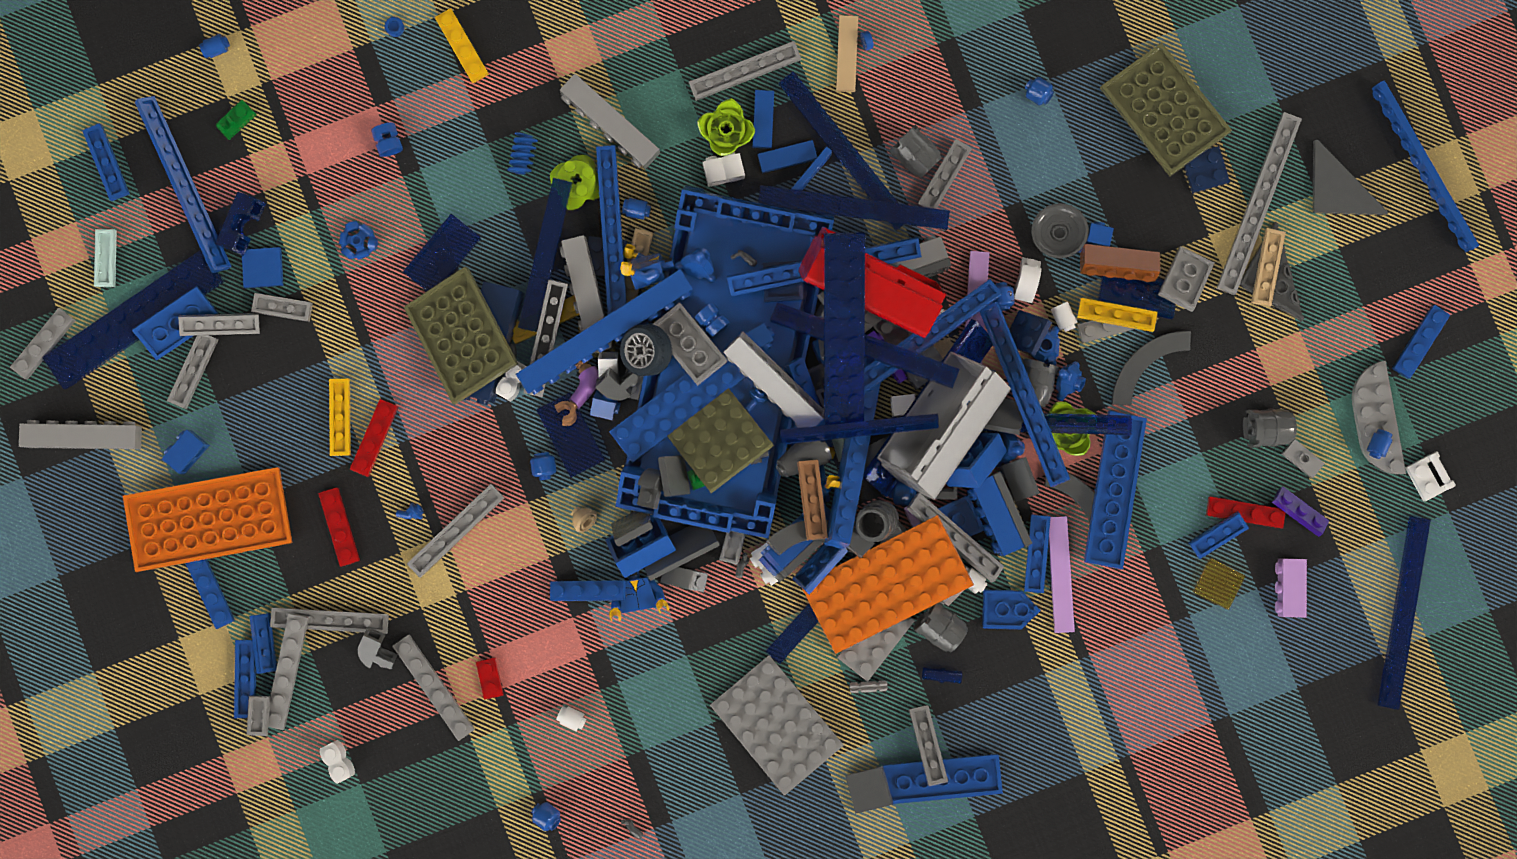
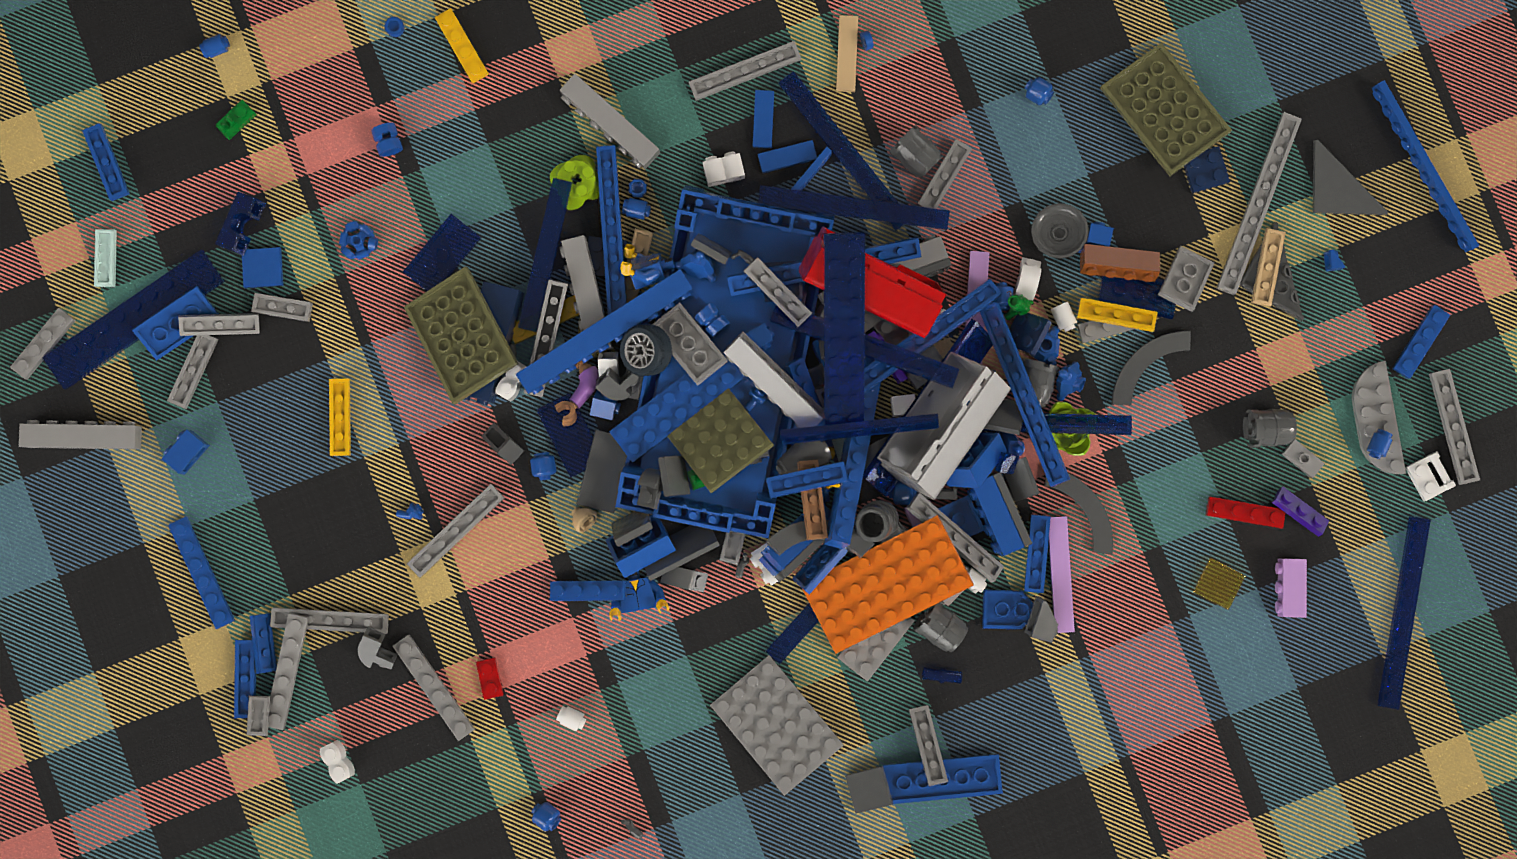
(182, 183): blue plate -> none
(207, 519): orange plate -> none
(339, 527): red plate -> none
(374, 438): red plate -> none
(502, 444): none -> dark grey slope
(522, 154): blue piece -> none
(602, 473): none -> dark grey tile
(637, 188): none -> blue tile
(711, 248): none -> dark grey tile
(727, 114): lime brick -> none
(777, 291): none -> light grey plate
(806, 480): none -> blue plate
(870, 686): light grey axle -> none
(1007, 463): none -> clear blue tile
(1018, 305): none -> green piece
(1041, 622): none -> dark grey slope
(1115, 496): blue plate -> none
(1218, 535): blue tile -> none
(1332, 261): none -> blue slope
(1454, 427): none -> light grey plate

